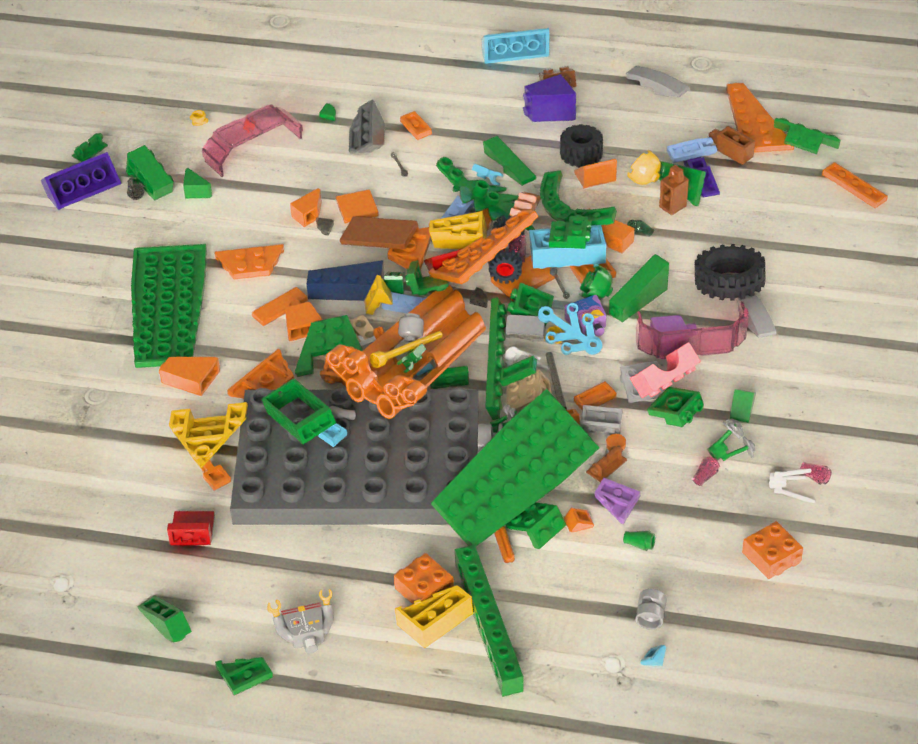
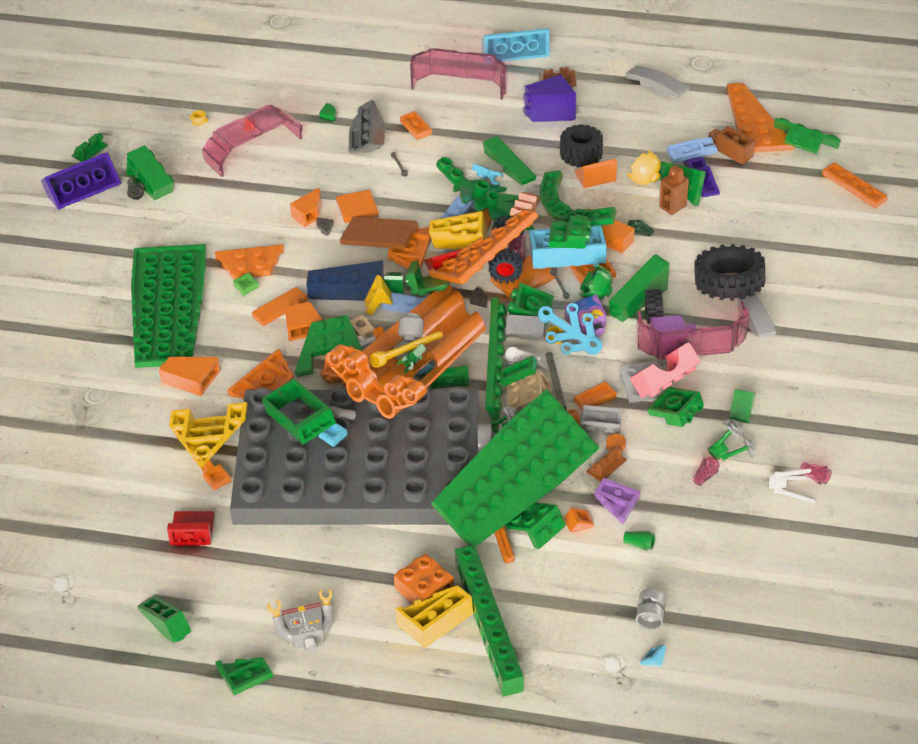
(196, 186): slope -> none
(245, 284): none -> bright green plate
(458, 64): none -> clear pink windscreen
(653, 304): none -> black tyre
(772, 550): orange brick -> none

